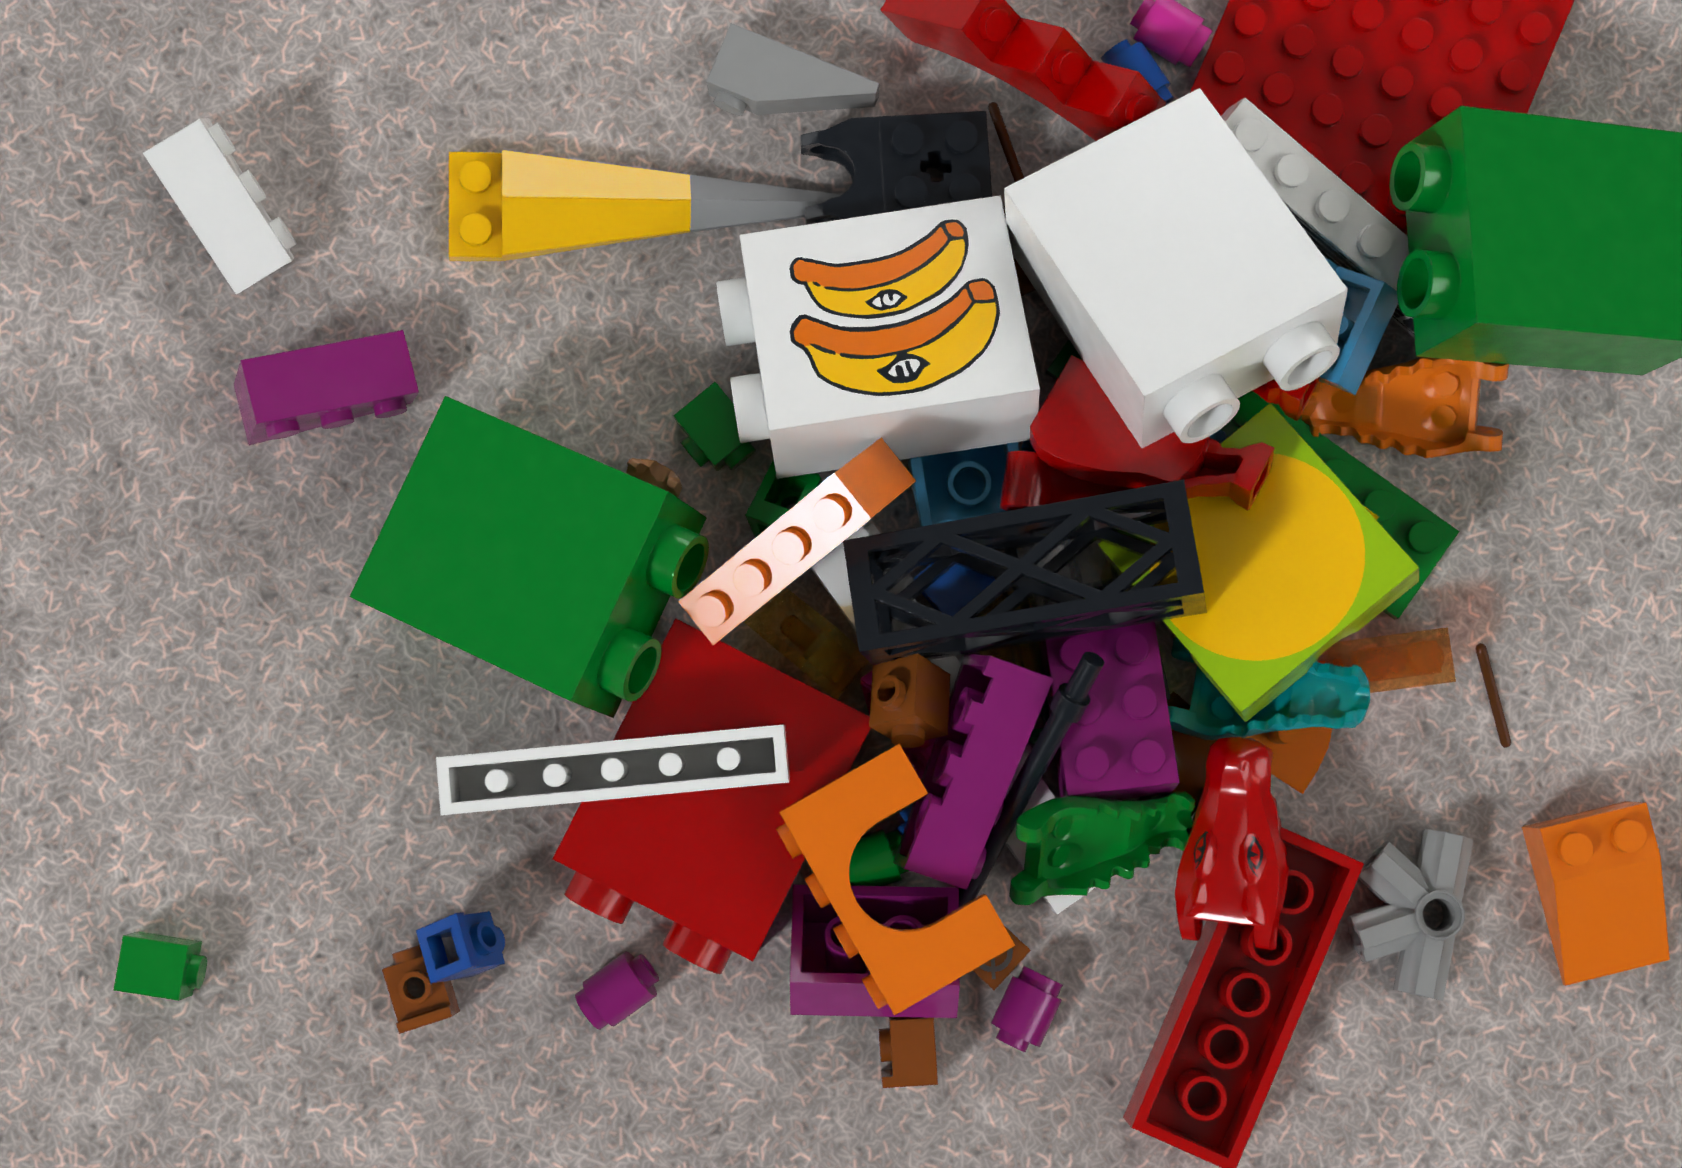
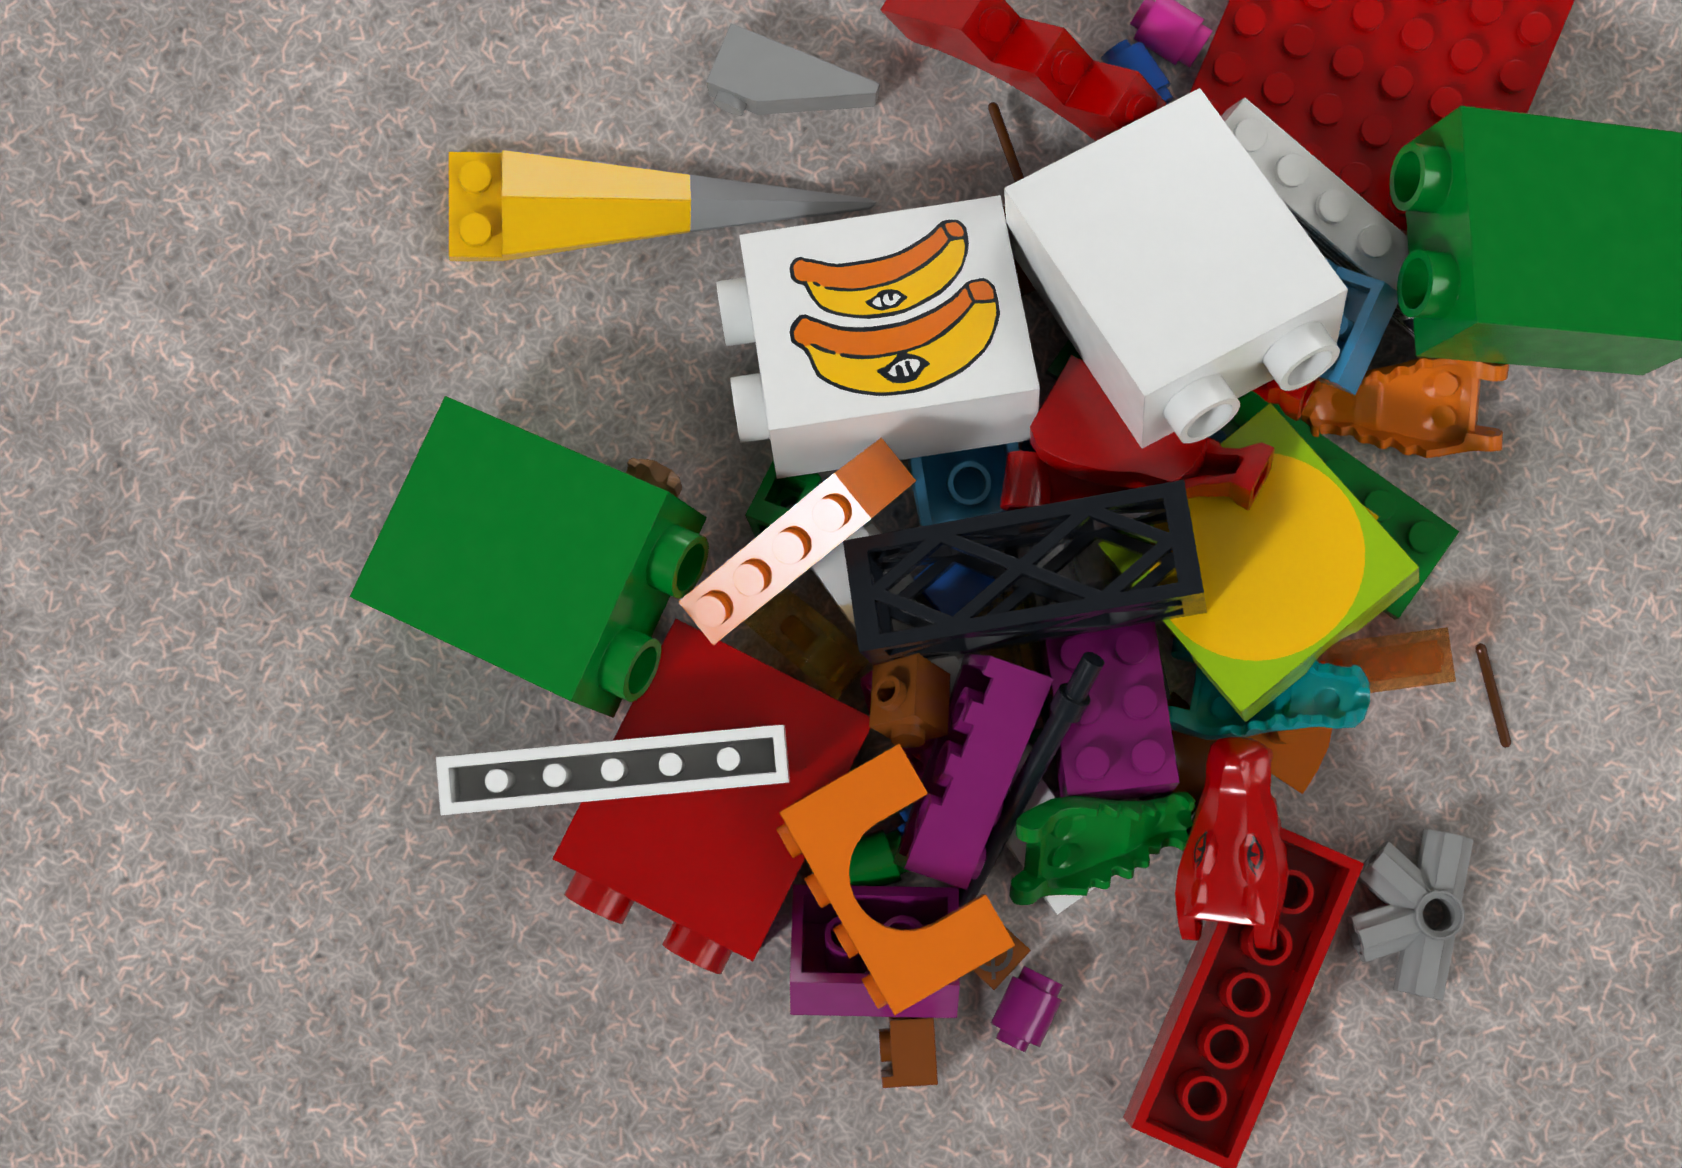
(160, 966): green brick -> none
(221, 203): white wedge -> none
(324, 386): magenta wedge -> none
(411, 1011): dark orange brick -> none
(476, 941): blue brick -> none
(617, 990): magenta brick -> none
(712, 430): green brick -> none
(891, 160): black brick -> none
(1601, 890): orange slope -> none

